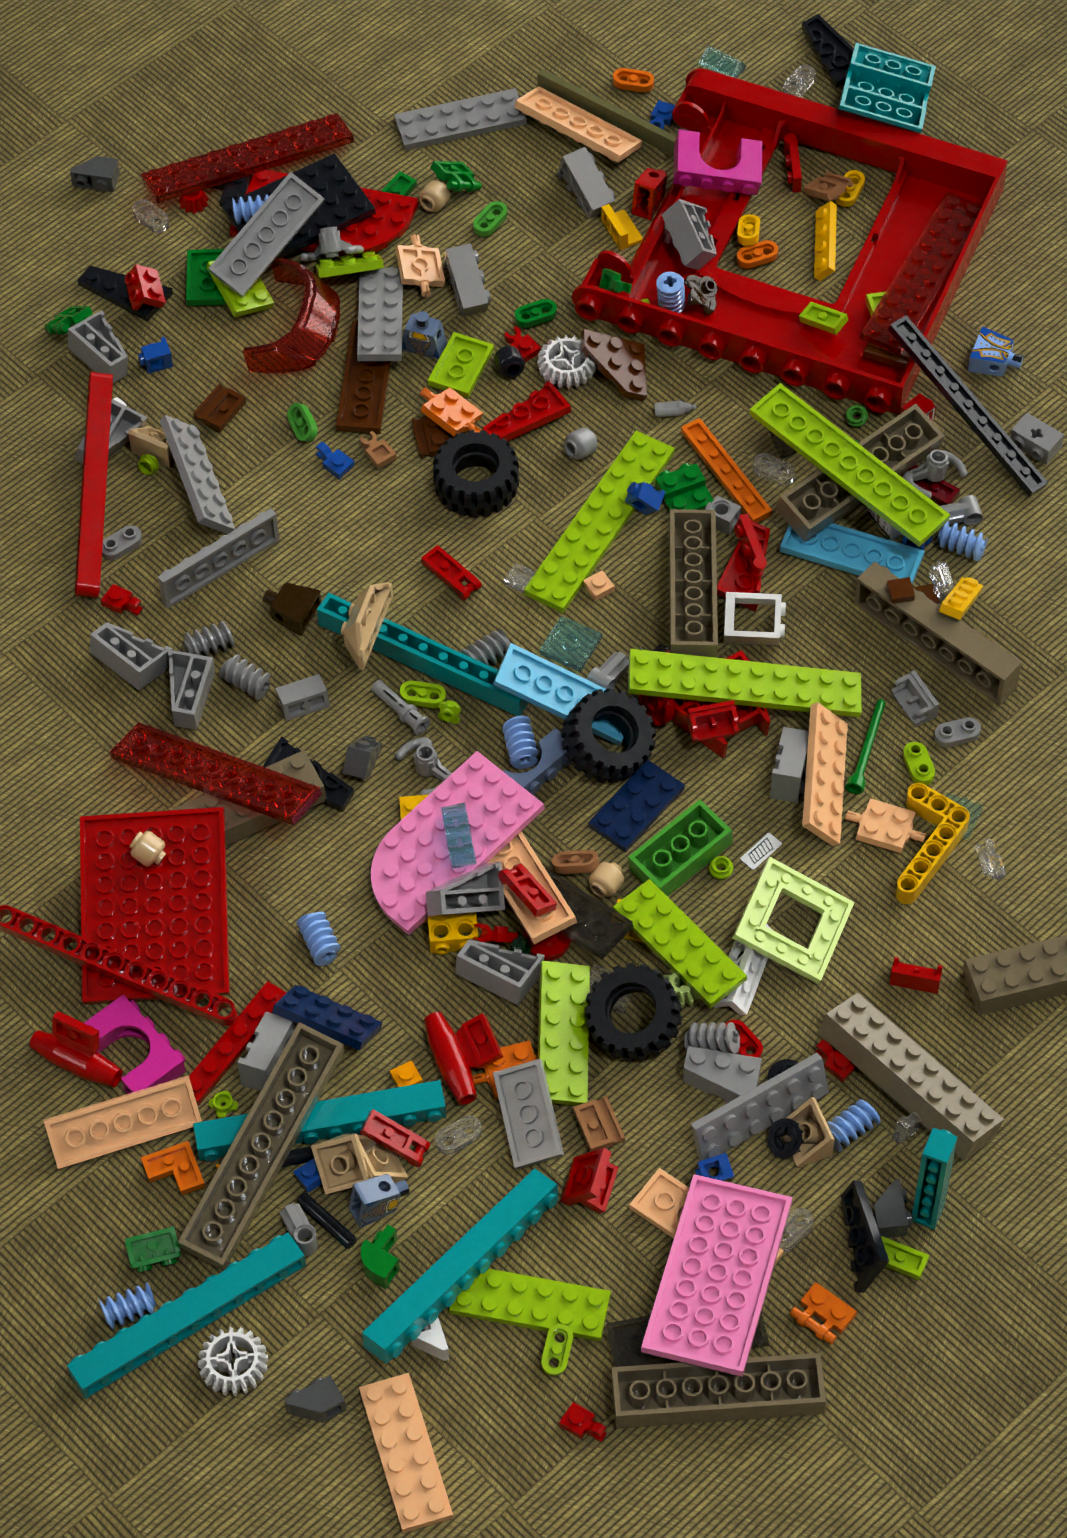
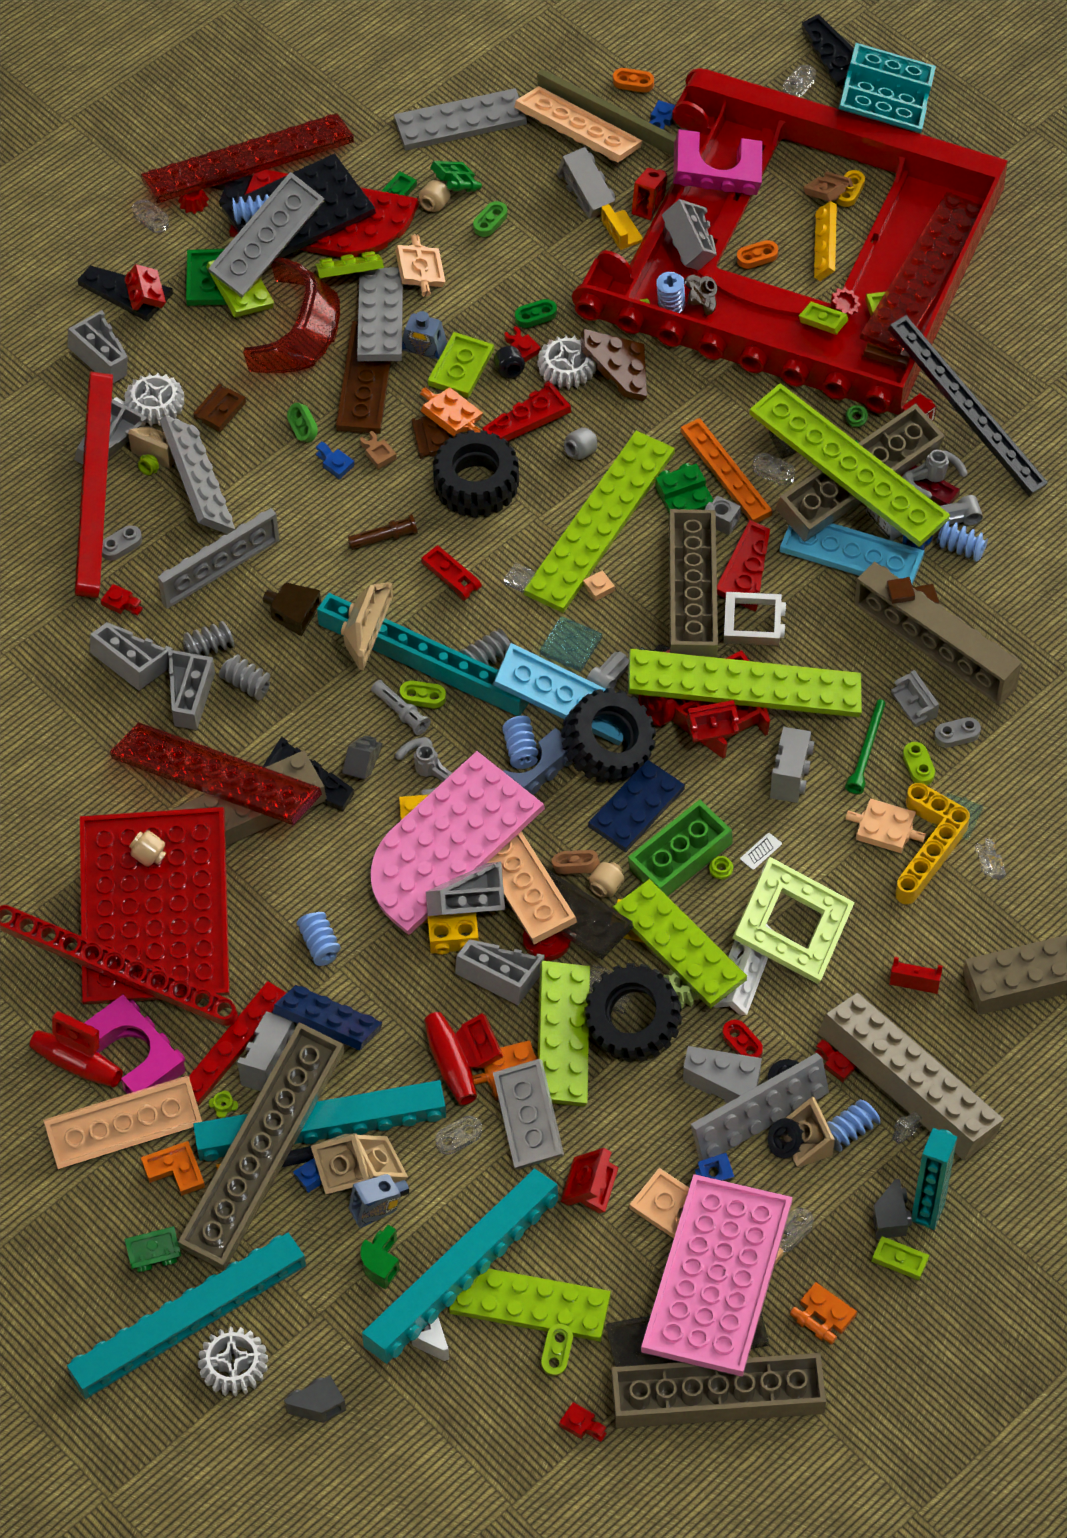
(67, 317): green plate -> none
(96, 174): dark grey slope -> none
(128, 1306): light blue piece -> none
(155, 397): none -> white gear
(156, 356): blue brick -> none
(299, 1228): light grey piece -> none
(302, 697): light grey hinge -> none
(327, 1221): black axle -> none
(330, 245): light grey piece -> none
(392, 530): none -> reddish brown pin
(395, 1137): red plate -> none
(406, 1075): light orange plate -> none
(406, 1453): light nougat plate -> none
(449, 711): lime plate -> none
(458, 835): clear light blue beam -> none
(466, 279): light grey wedge -> none
(498, 934): red plate -> none
(521, 943): clear green plate -> none
(528, 889): red plate -> none
(598, 1124): medium nougat plate -> none
(612, 282): green plate -> none
(644, 497): blue brick -> none
(672, 408): light grey piece -> none
(713, 1037): light grey piece -> none
(721, 62): clear light blue slope -> none
(748, 230): yellow plate -> none
(750, 546): red plate -> none
(792, 162): red plate -> none
(825, 774): light nougat plate -> none
(845, 301): none -> piece
(863, 1236): black wing -> none
(941, 579): clear plate -> none
(961, 598): yellow plate -> none
(993, 354): torso -> none
(1037, 438): light grey brick -> none

